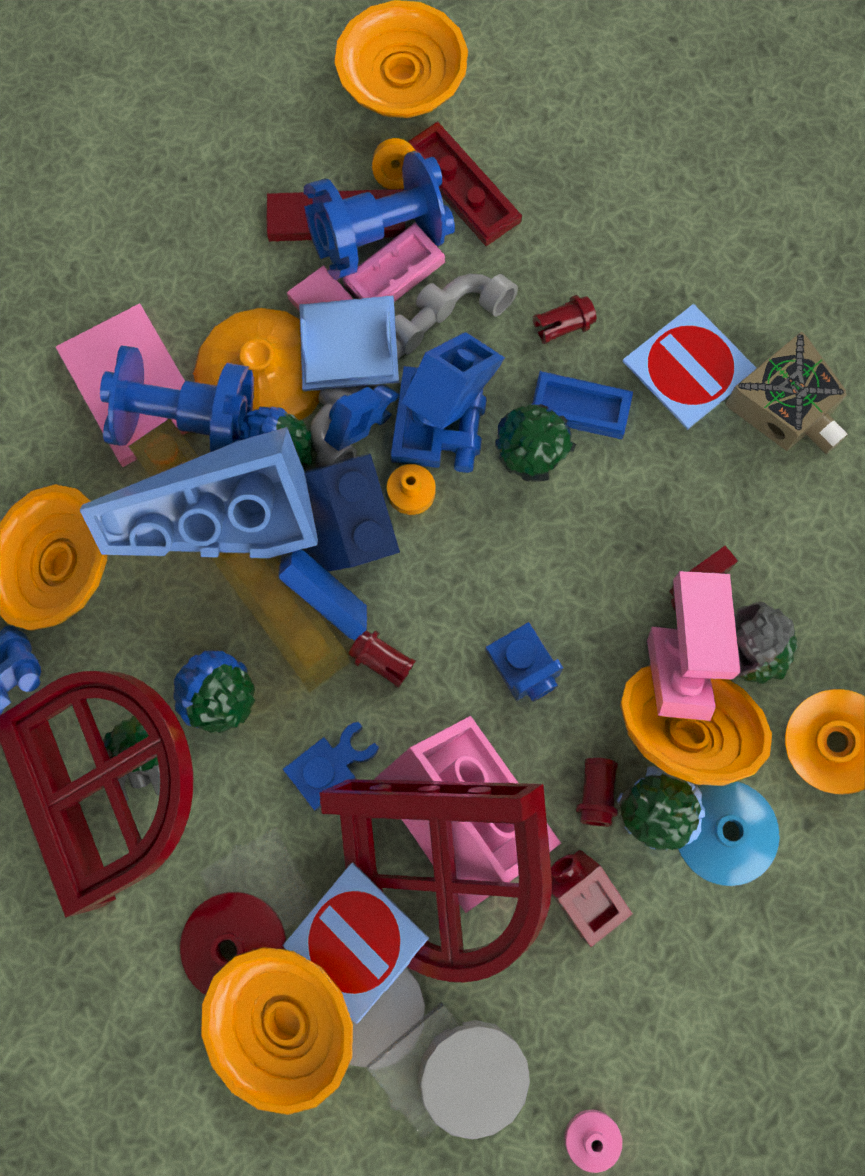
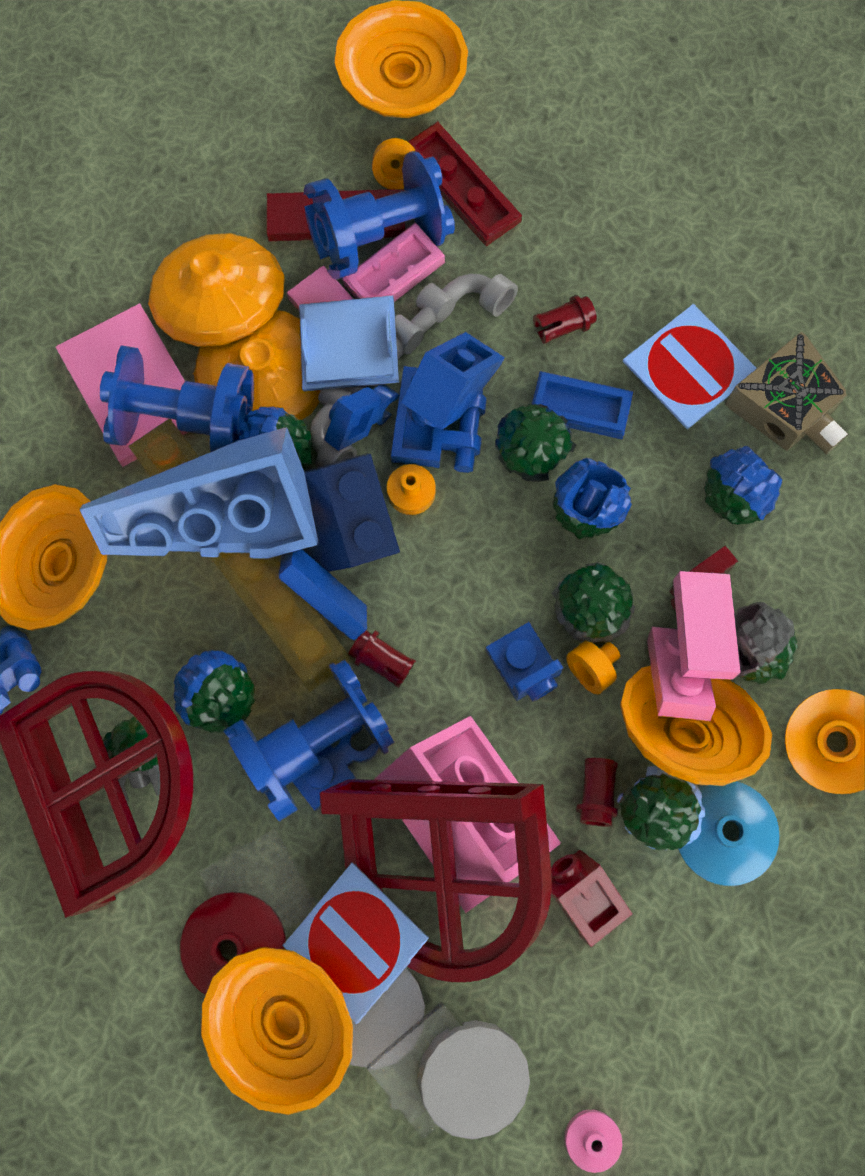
(216, 290): none -> light orange hat
(292, 750): none -> blue piece
(591, 499): none -> blue piece
(594, 603): none -> dark green piece
(594, 665): none -> light orange tile
(741, 486): none -> blue piece

